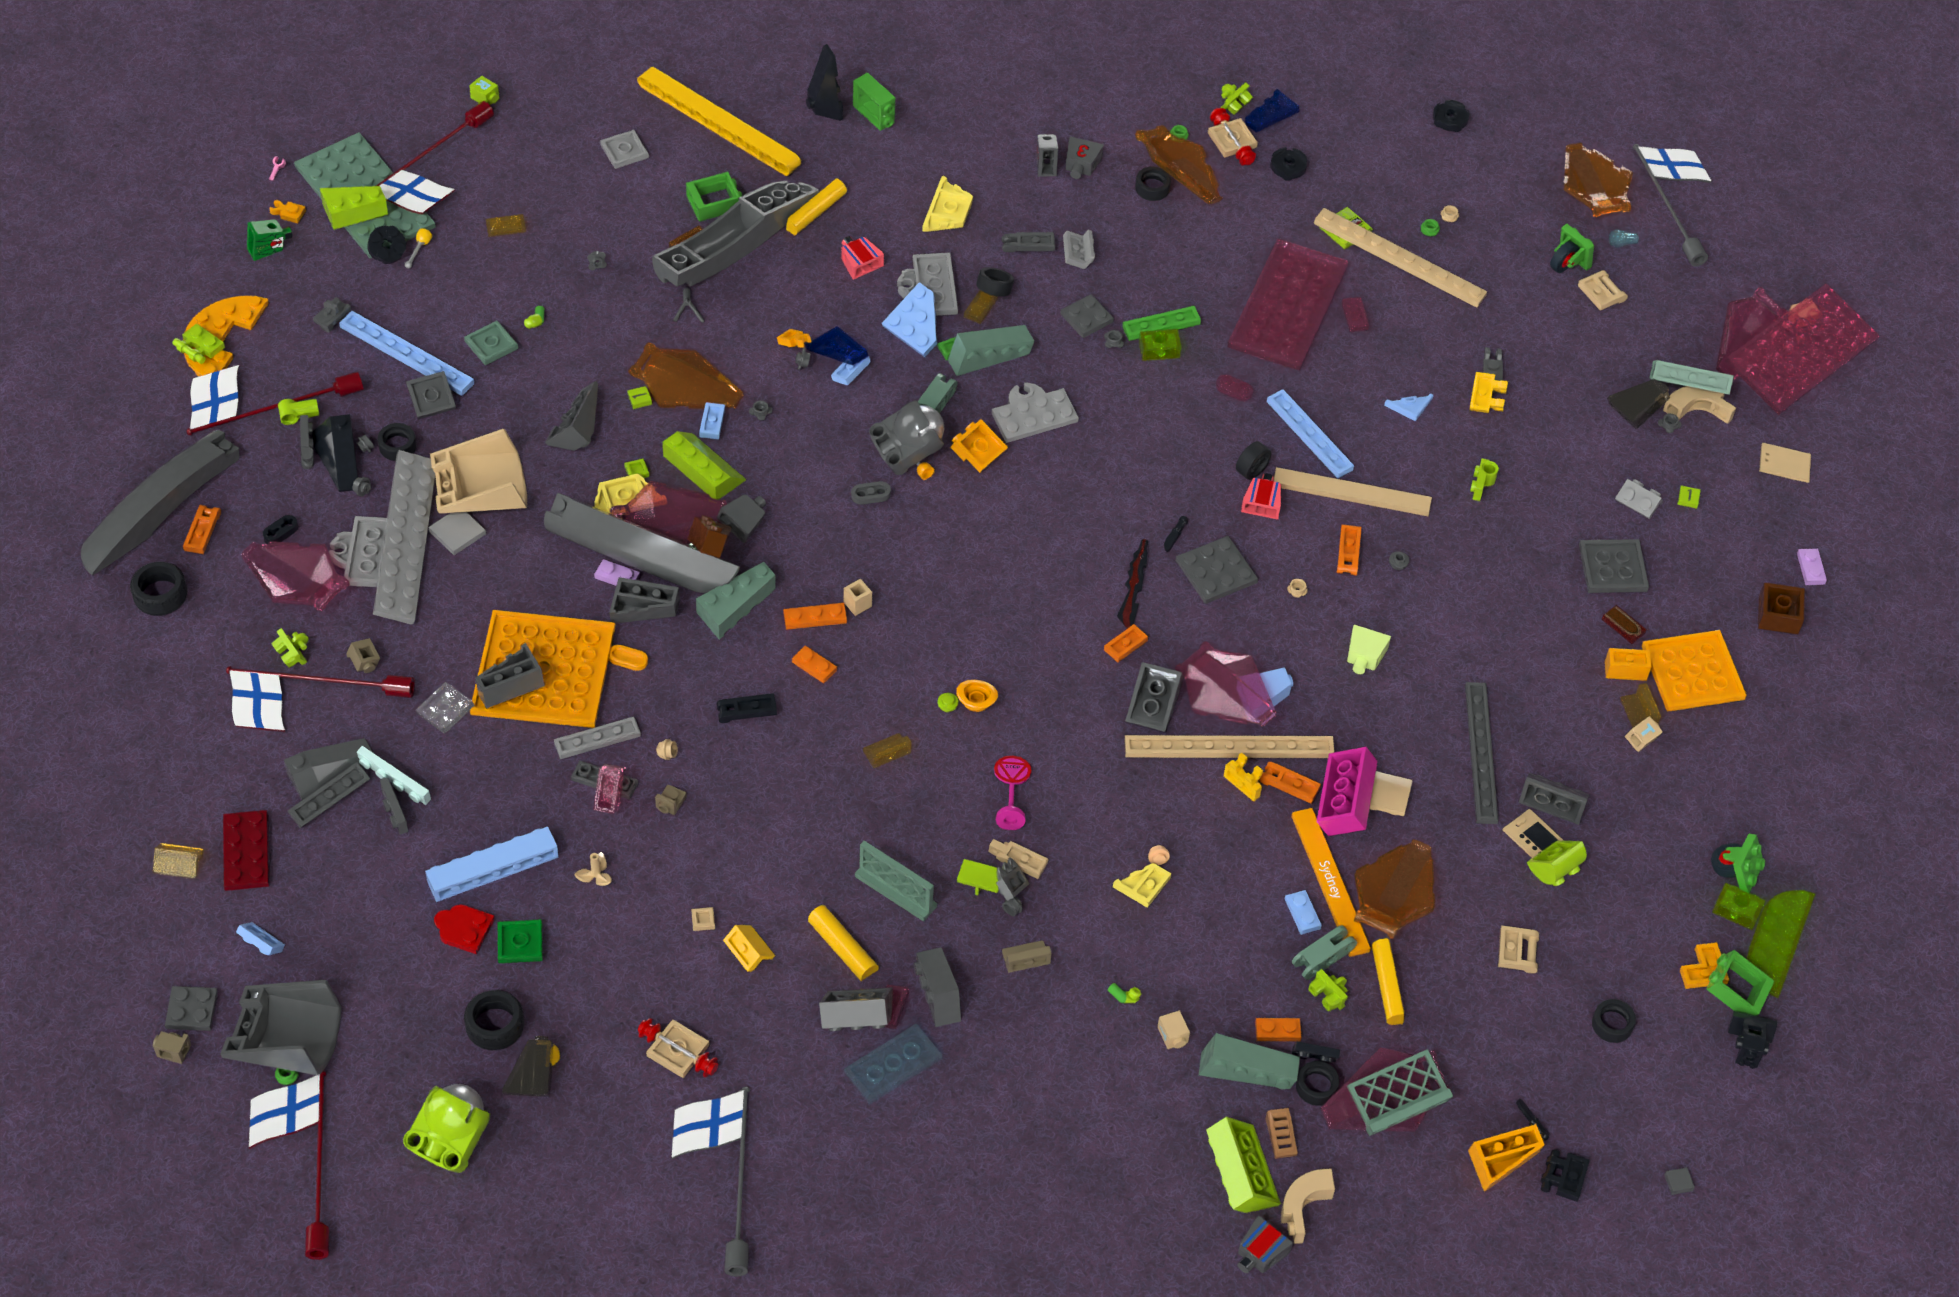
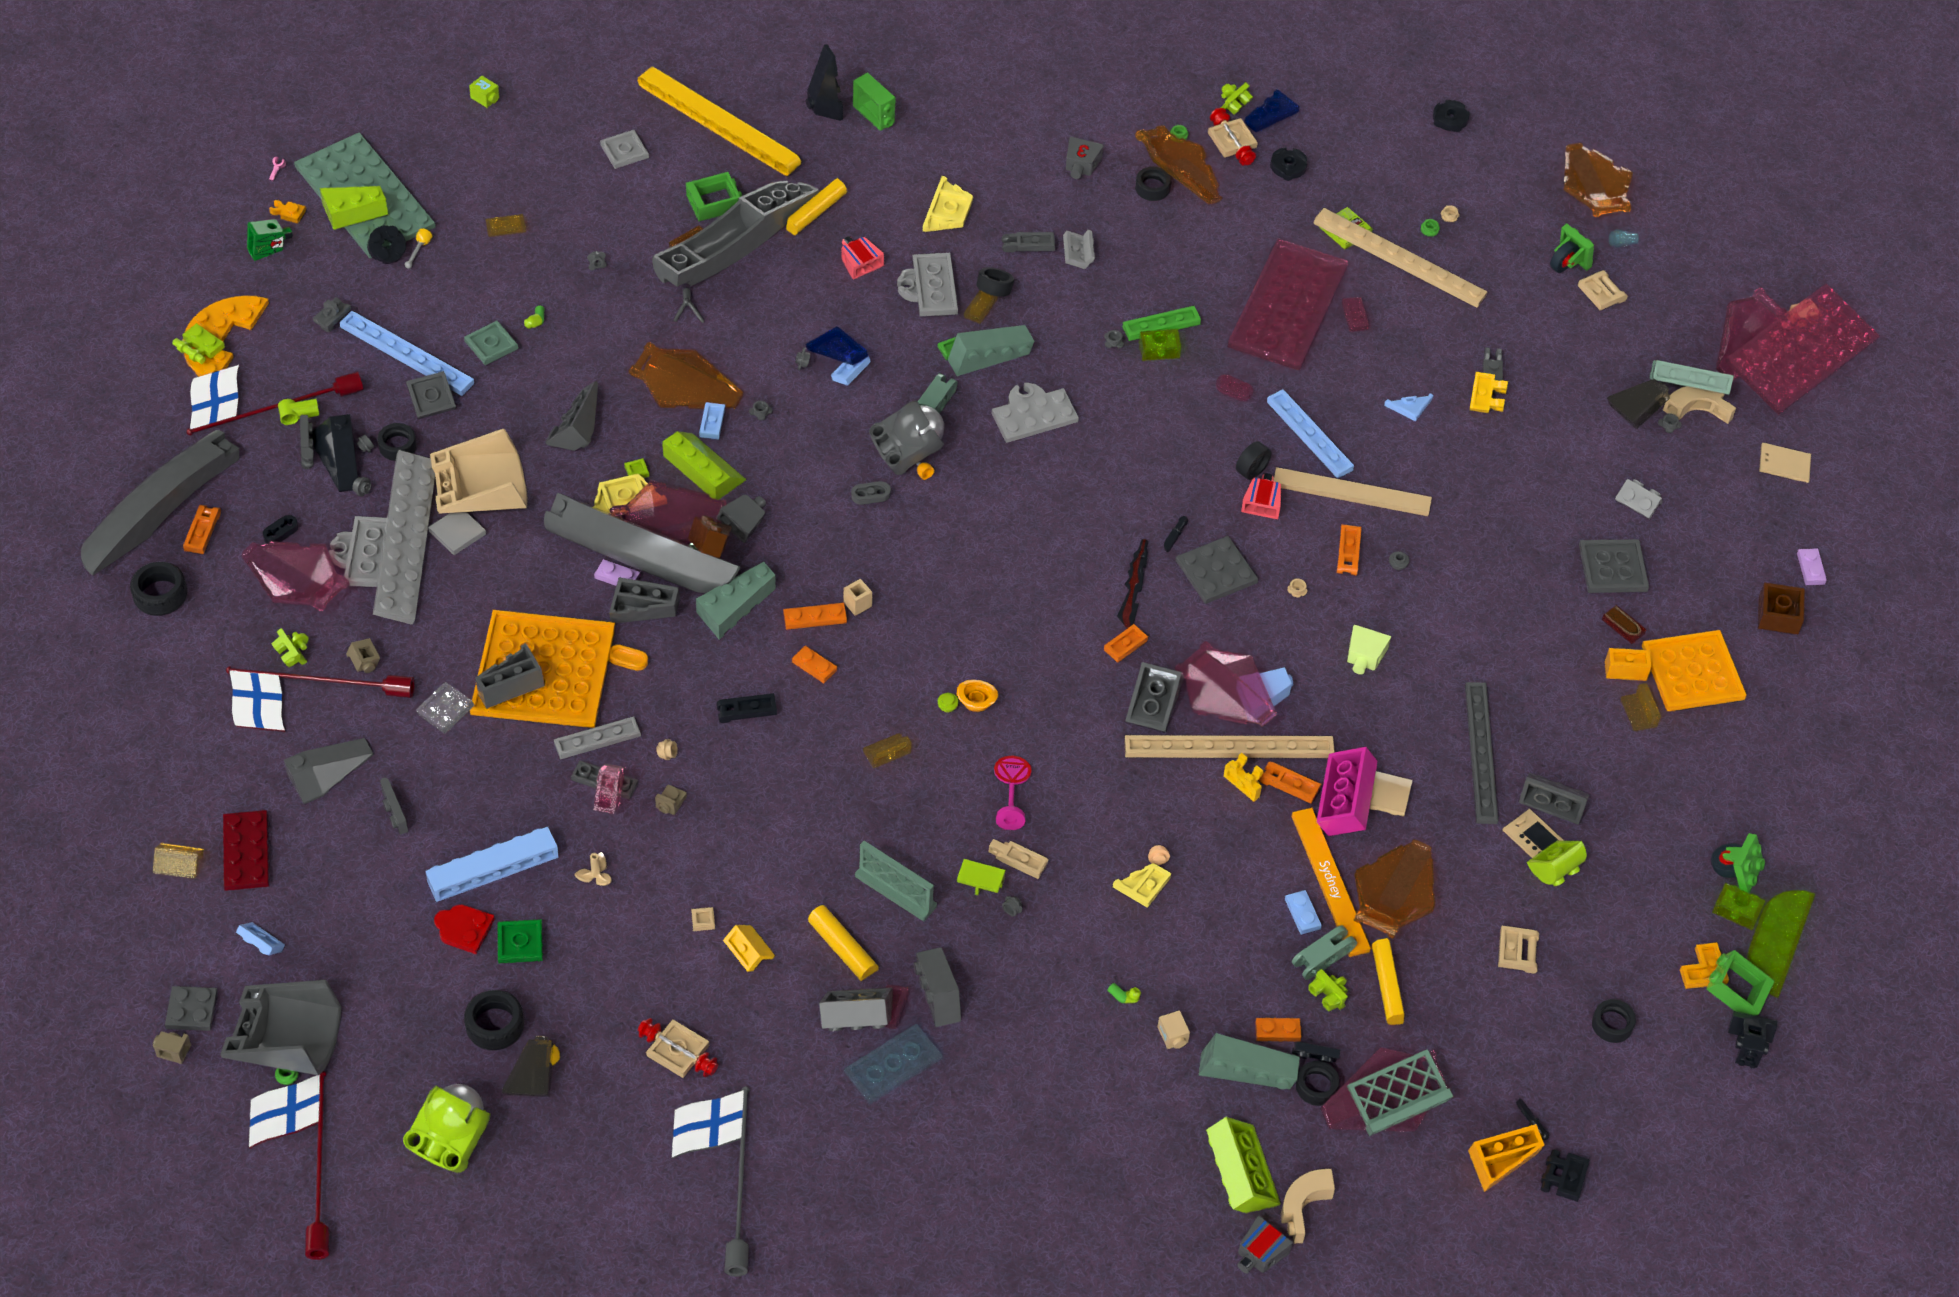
(328, 795): dark grey plate -> none
(399, 780): light aqua plate -> none
(416, 192): flag -> none
(639, 397): lime tile -> none
(792, 338): light orange plate -> none
(915, 320): light blue plate -> none
(978, 445): light orange plate -> none
(1010, 879): dark grey plate -> none
(1026, 956): dark tan panel -> none
(1047, 148): dark grey torso -> none
(1087, 316): dark grey plate -> none
(1277, 1119): medium nougat slope -> none
(1486, 476): lime plate -> none
(1643, 733): tan brick -> none
(1676, 166): flag -> none
(1679, 1181): dark grey tile -> none
(1689, 497): lime tile -> none

